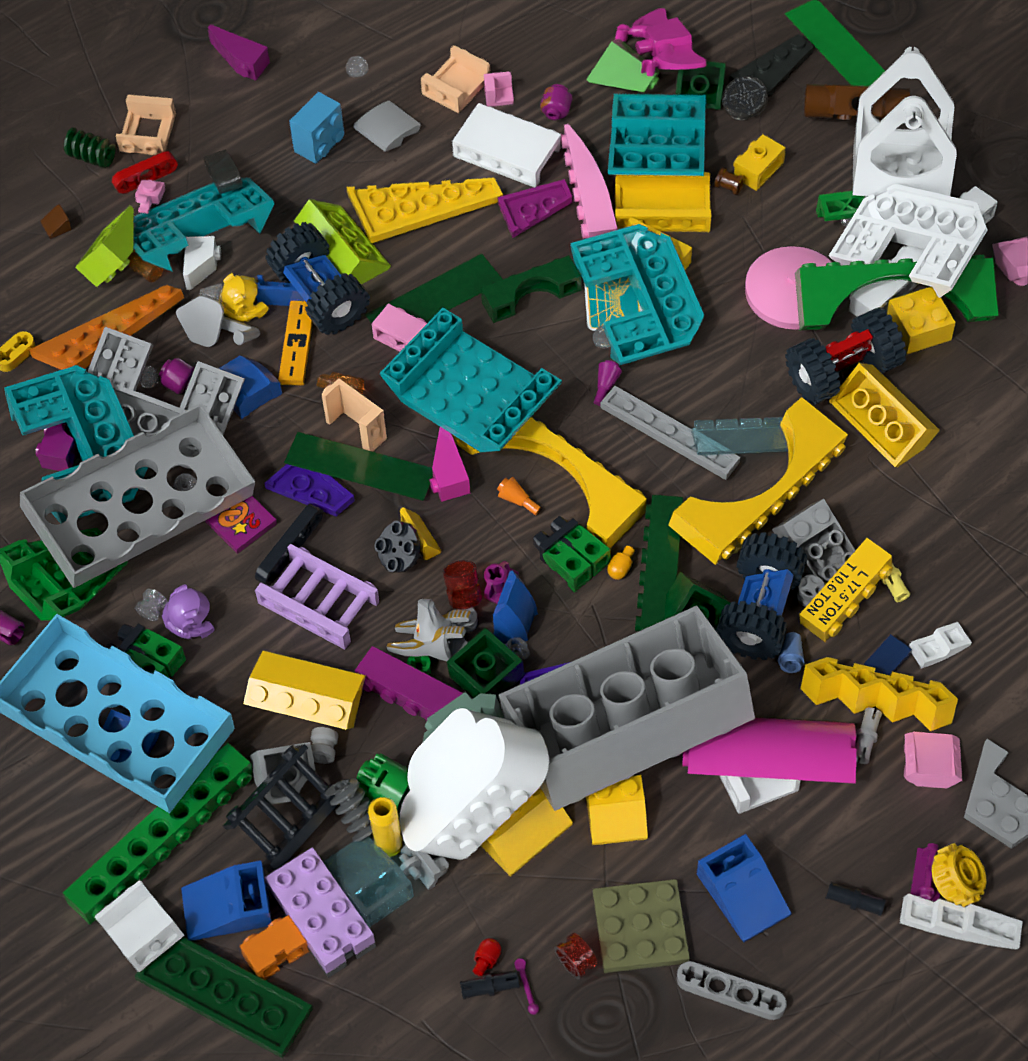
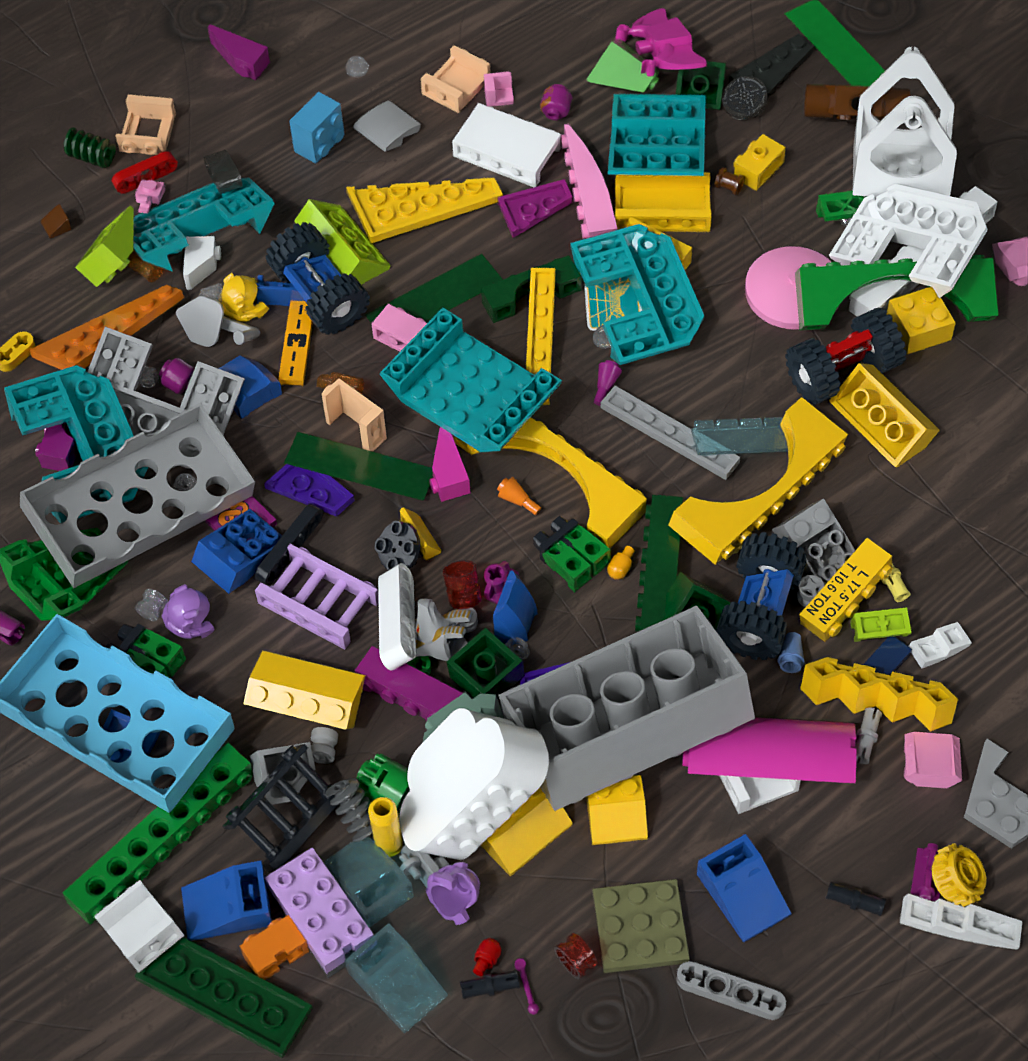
(229, 556): none -> blue slope
(395, 978): none -> clear light blue slope
(396, 617): none -> white beam
(453, 891): none -> medium lavender helmet
(540, 321): none -> yellow tile
(881, 624): none -> lime hinge

